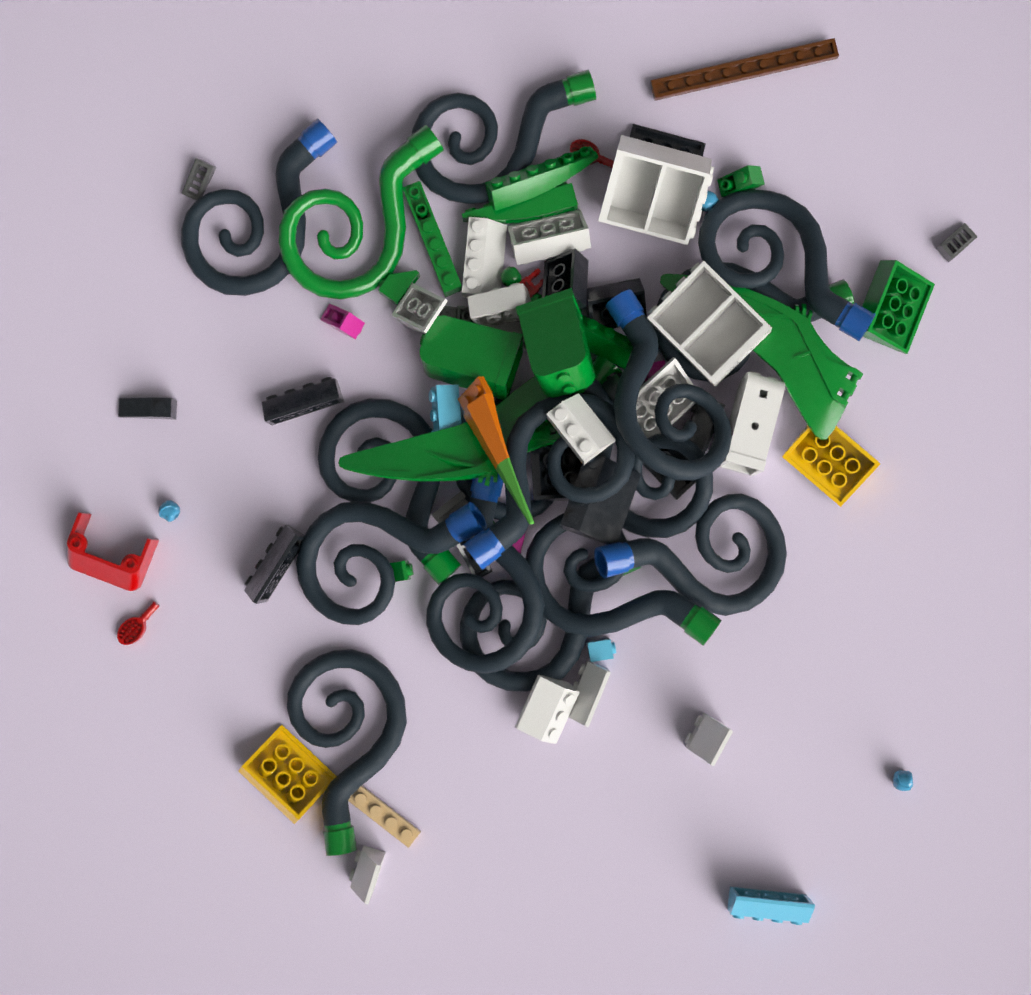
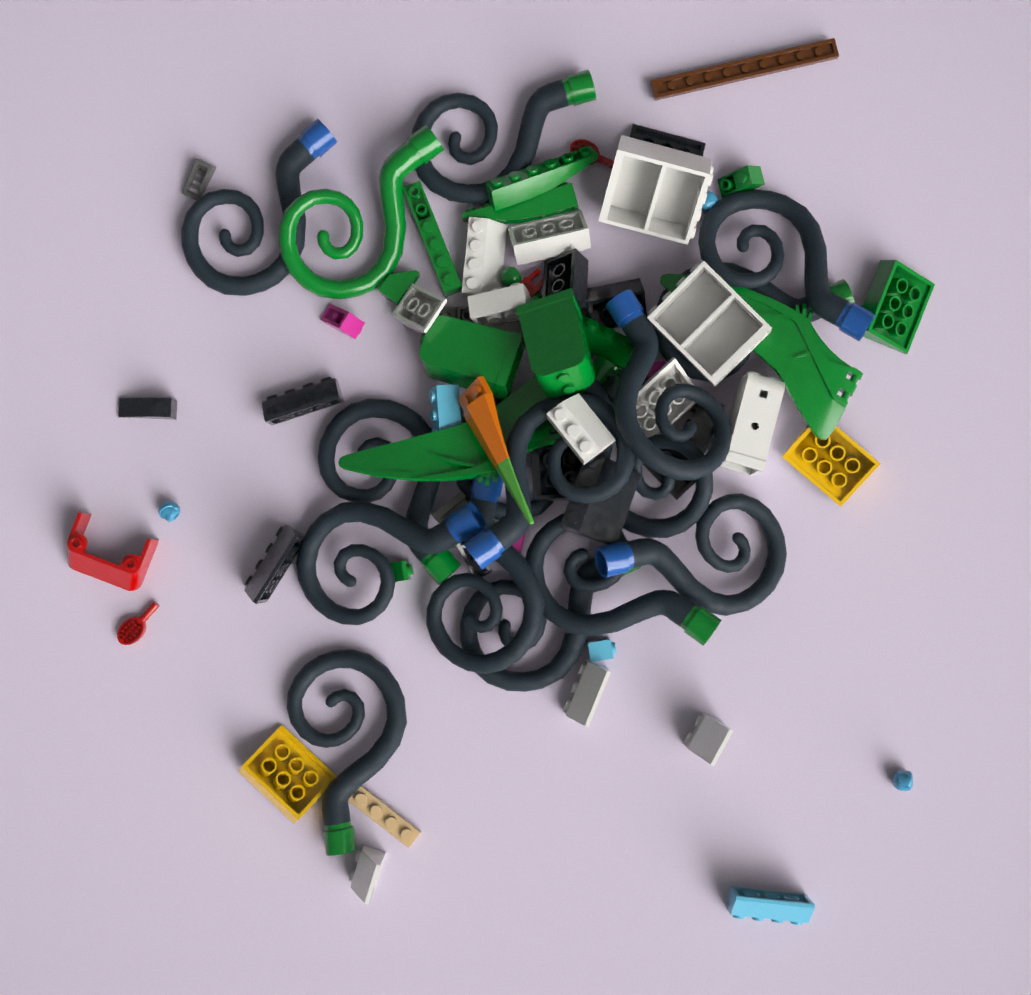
(547, 709): white slope -> none
(946, 252): dark grey slope -> none

